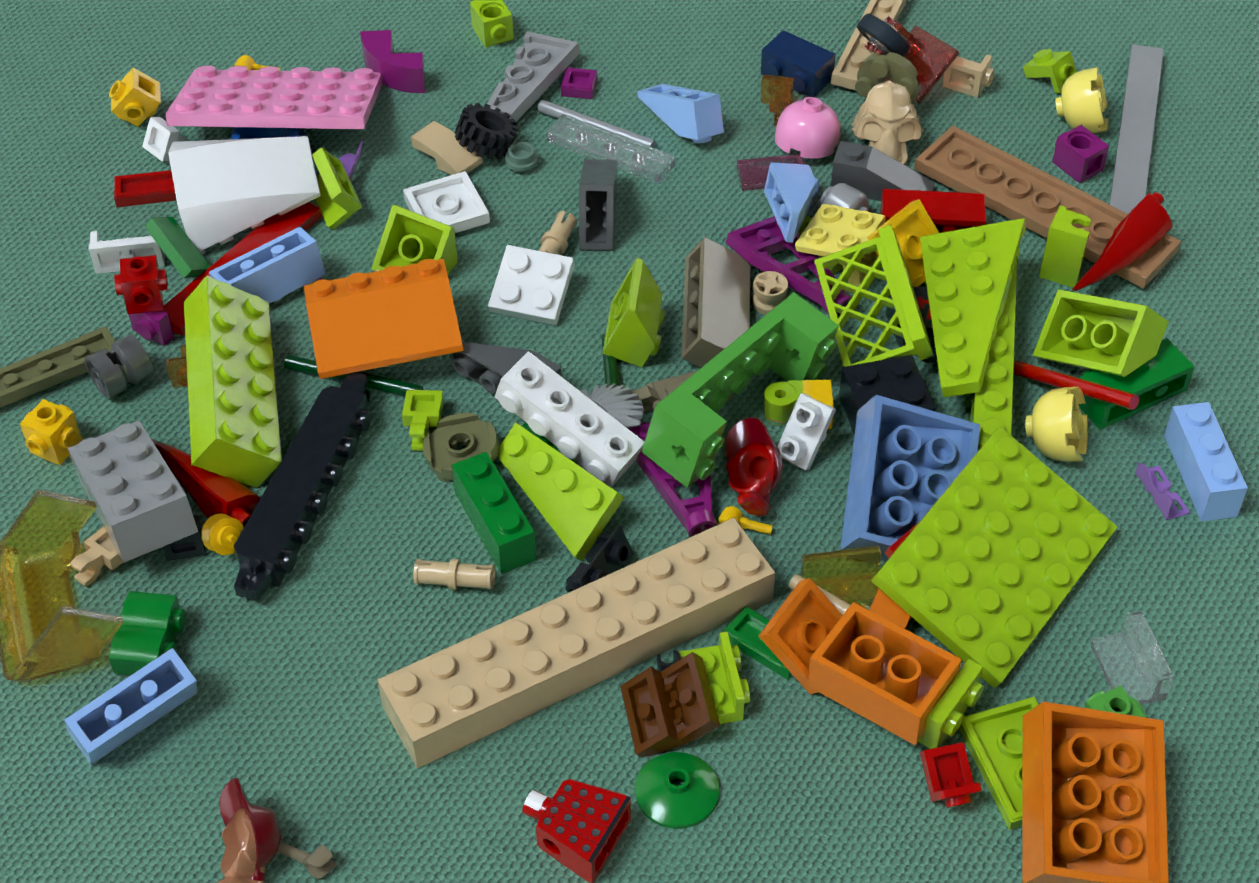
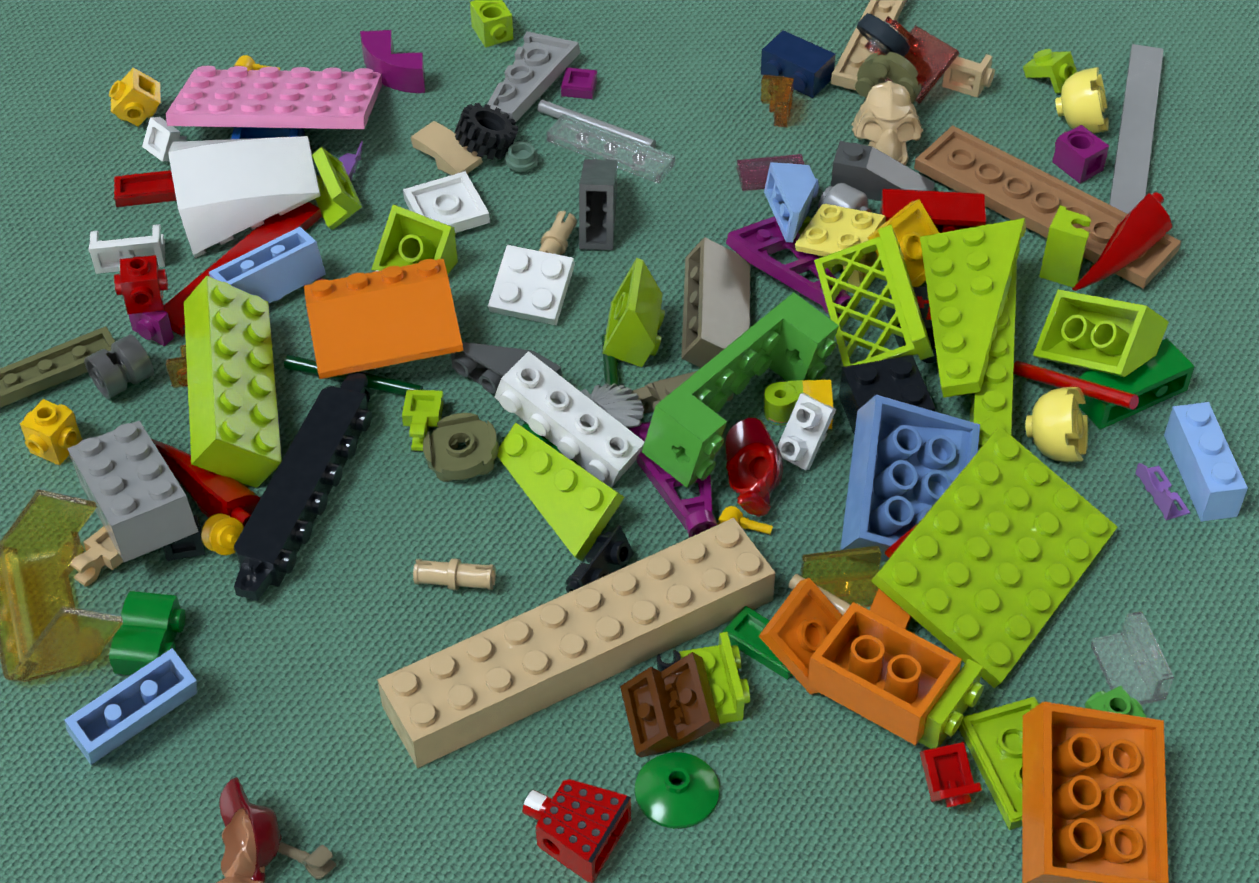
(177, 246): green tile -> none
(494, 512): green brick -> none
(686, 111): light blue slope -> none
(769, 291): tan wheel -> none
(808, 128): bright pink cylinder -> none

